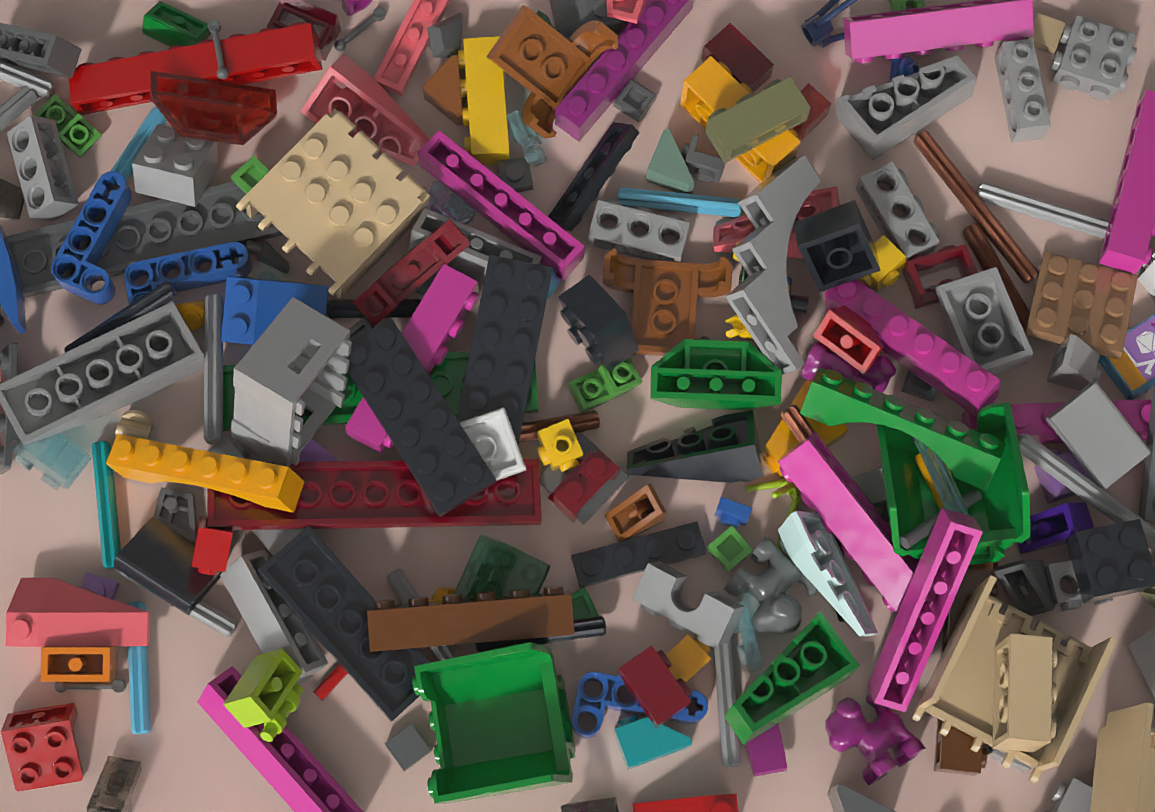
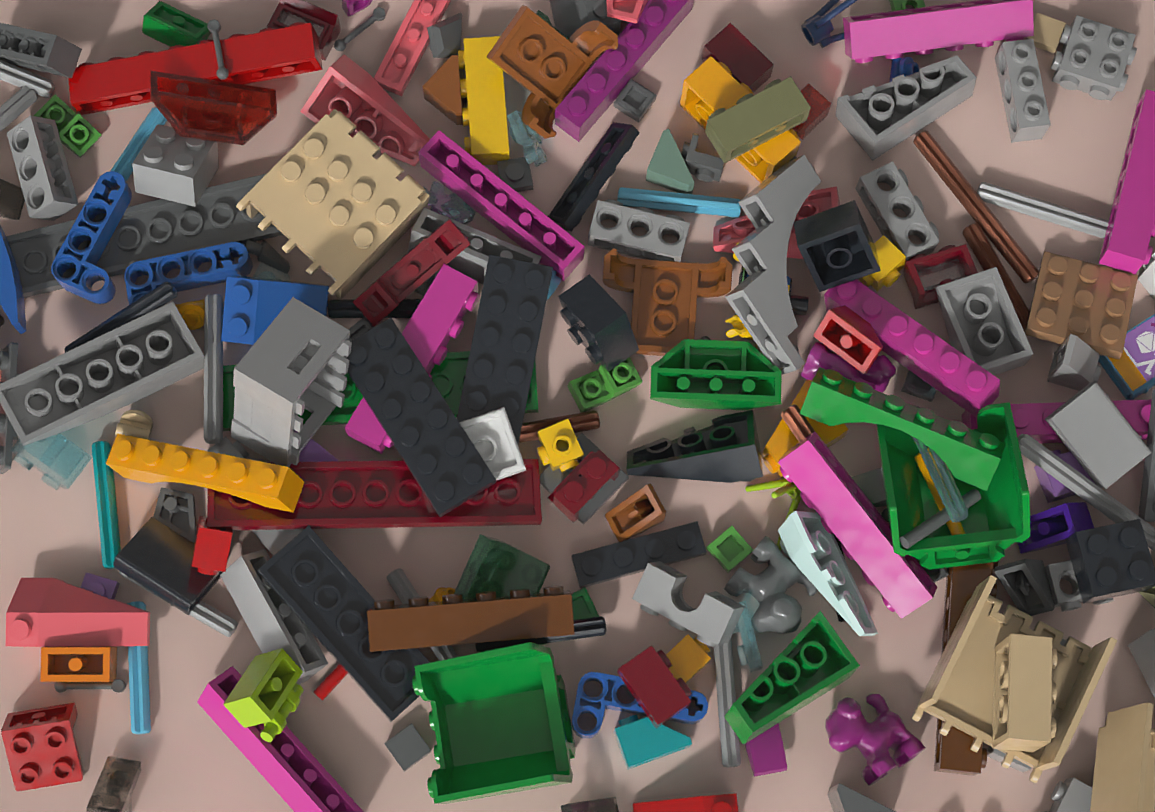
(249, 174): bright green plate -> none
(732, 513): blue plate -> none
(924, 609): dark pink brick -> none

